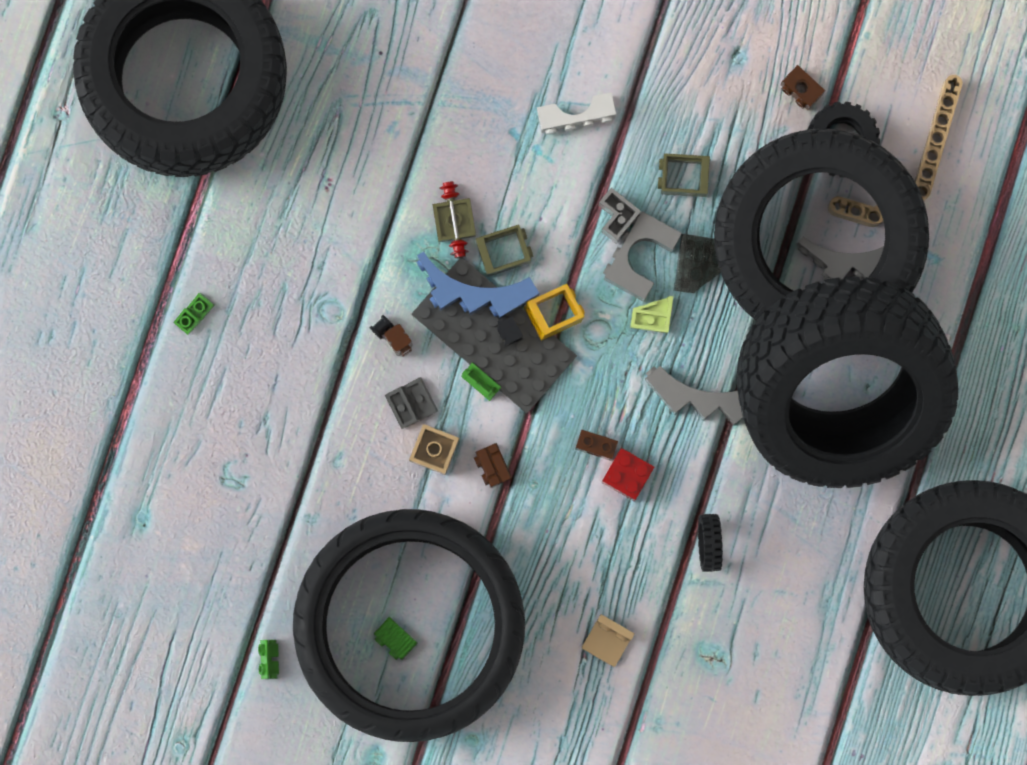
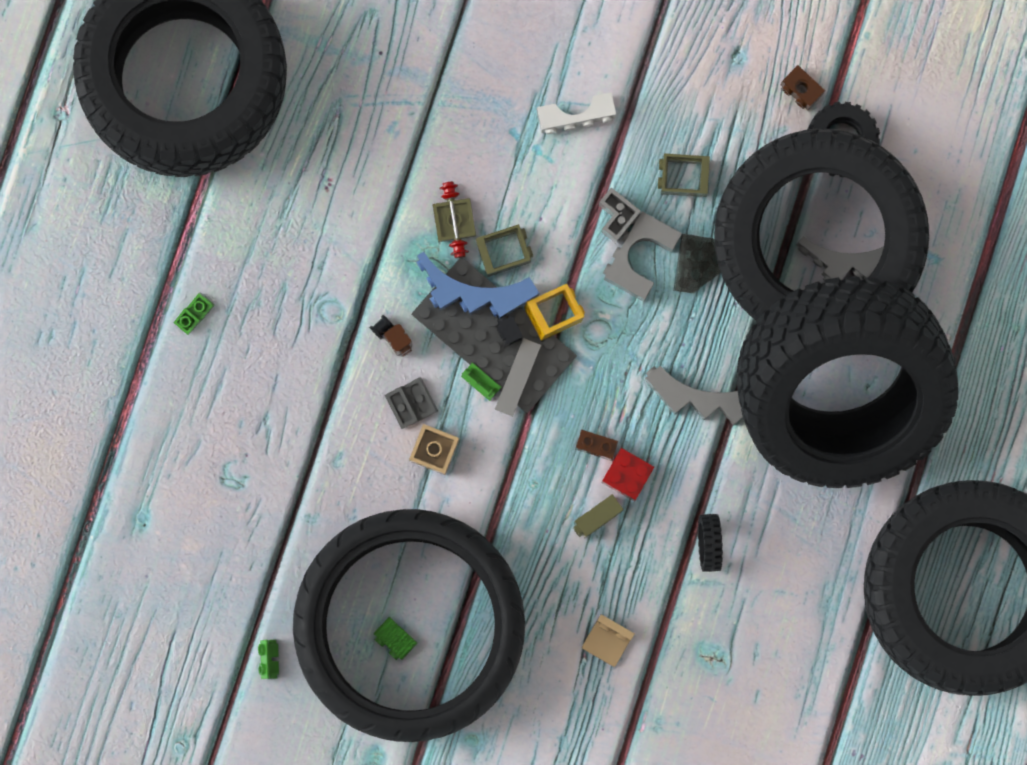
(493, 465): reddish brown brick -> none
(517, 377): none -> light grey tile
(597, 516): none -> olive window
(653, 316): yellowish green wing -> none
(925, 164): tan beam -> none

